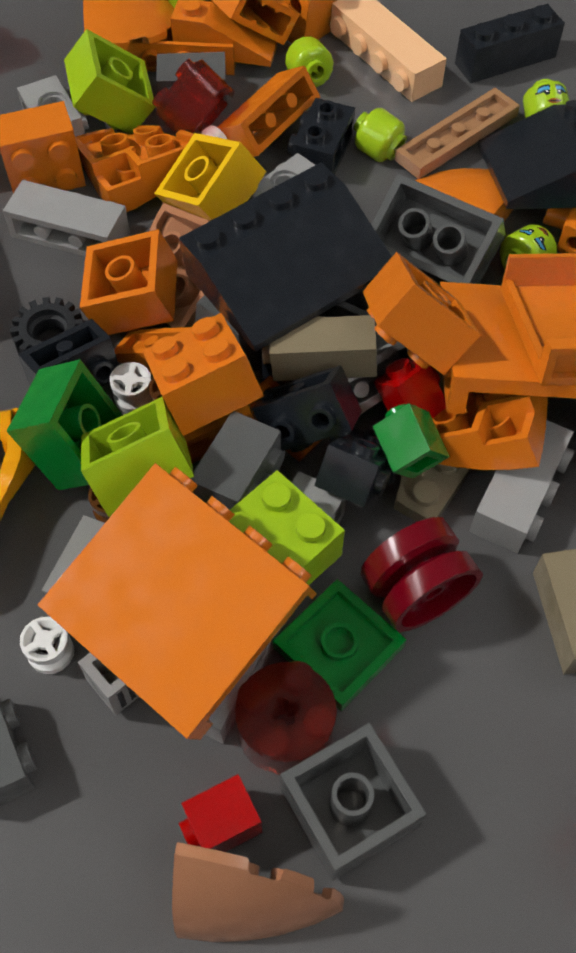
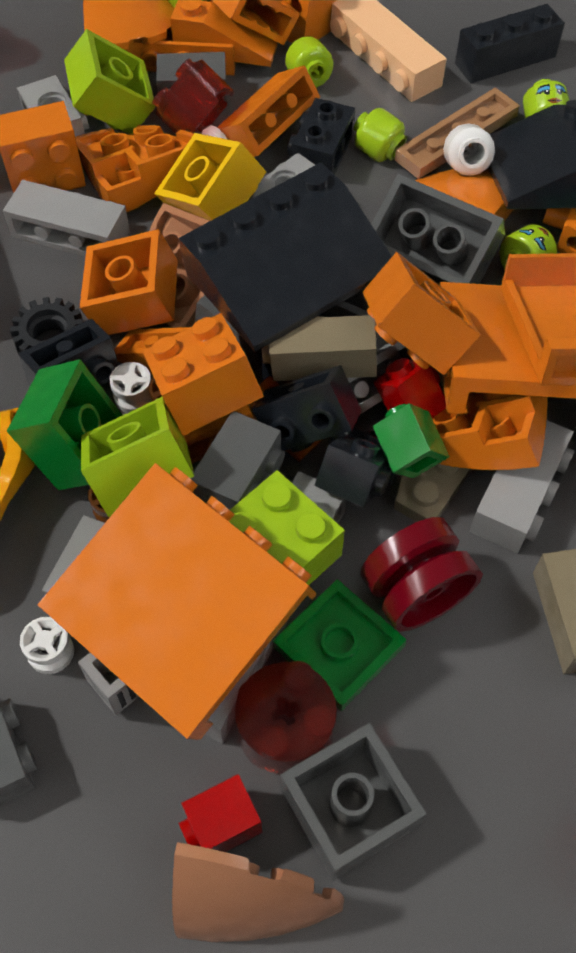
(477, 156): none -> white head

